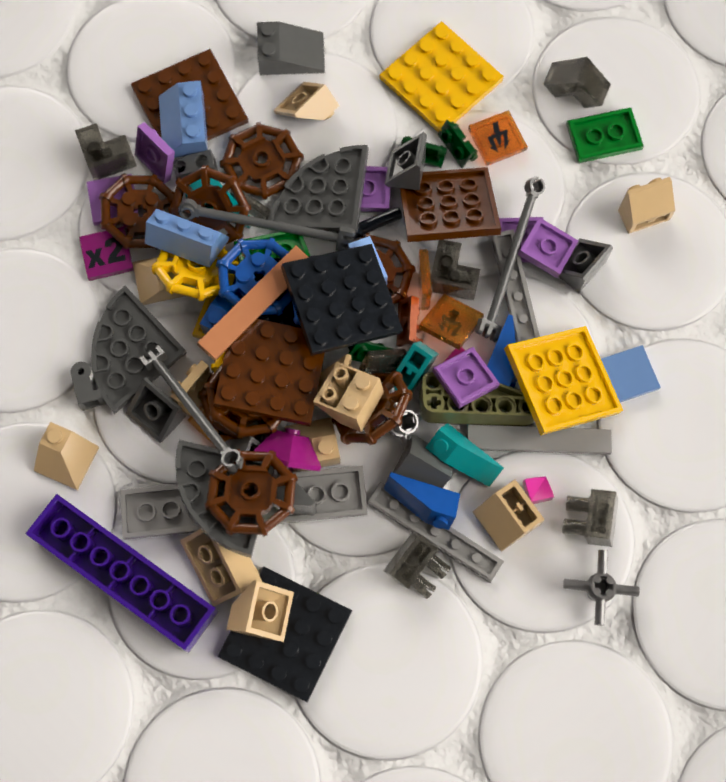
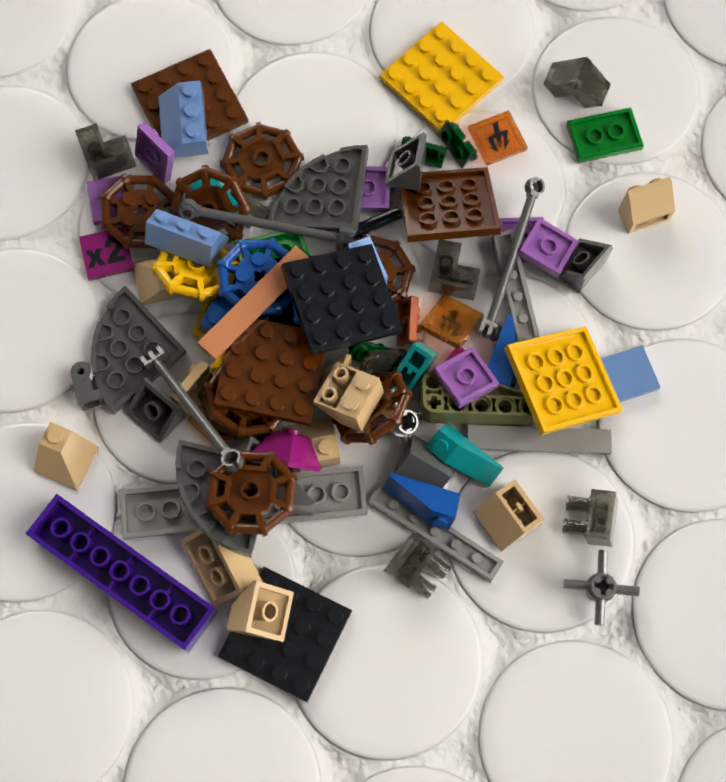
(194, 162): dark grey leg -> none
(289, 49): dark grey slope -> none
(308, 102): tan slope -> none
(424, 279): clear orange tile -> none
(538, 489): dark pink slope -> none

